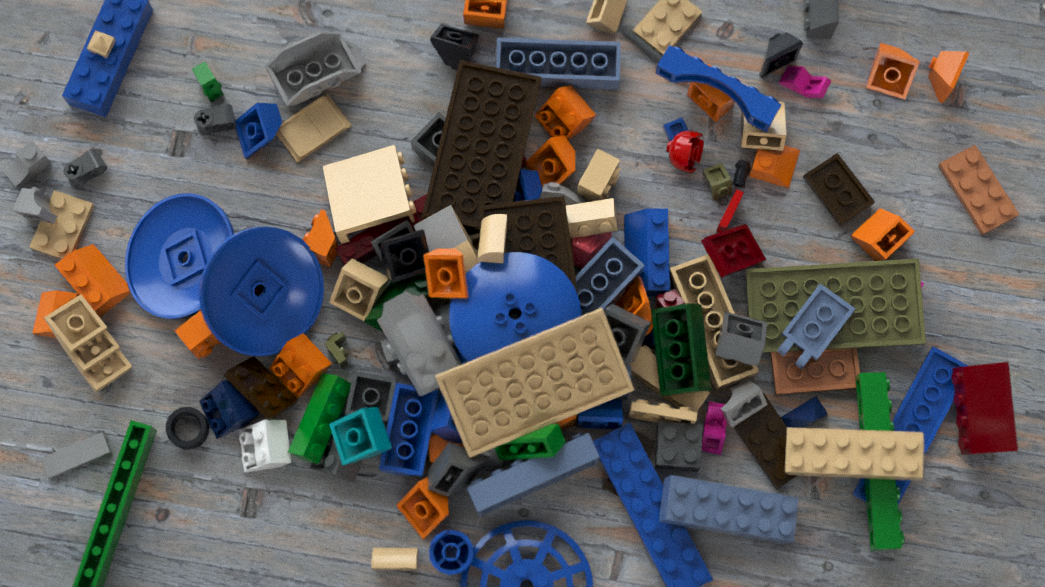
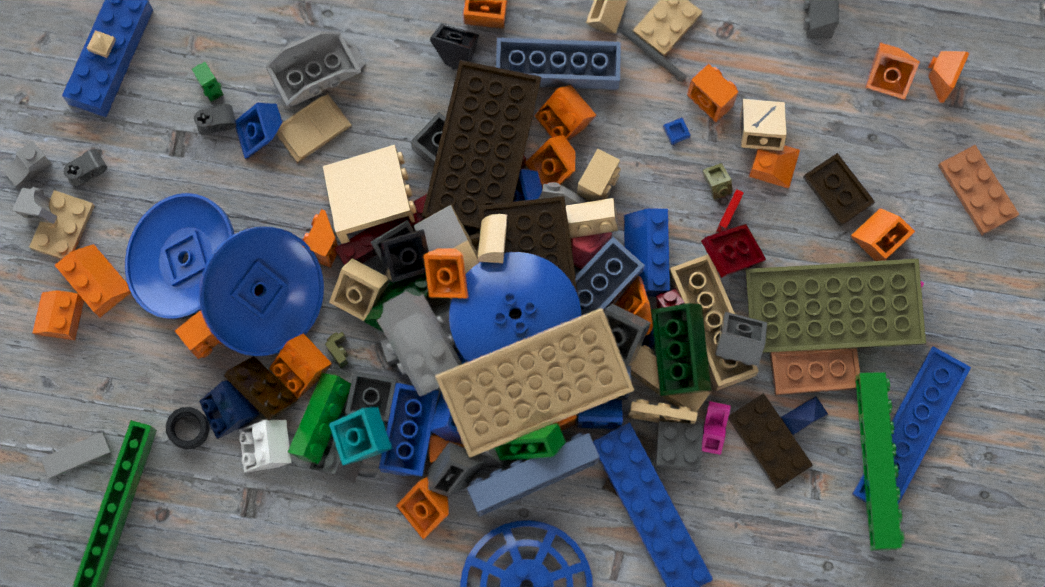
(88, 343): tan slope -> none
(395, 559): tan brick -> none
(451, 552): blue cylinder -> none
(681, 67): blue arch -> none
(685, 150): red cylinder -> none
(728, 509): sand blue brick -> none
(741, 173): black pin -> none
(745, 401): light grey arch -> none
(780, 52): black slope -> none
(800, 81): dark pink slope -> none
(816, 324): sand blue tile -> none
(855, 453): tan brick -> none
(984, 408): dark red slope -> none

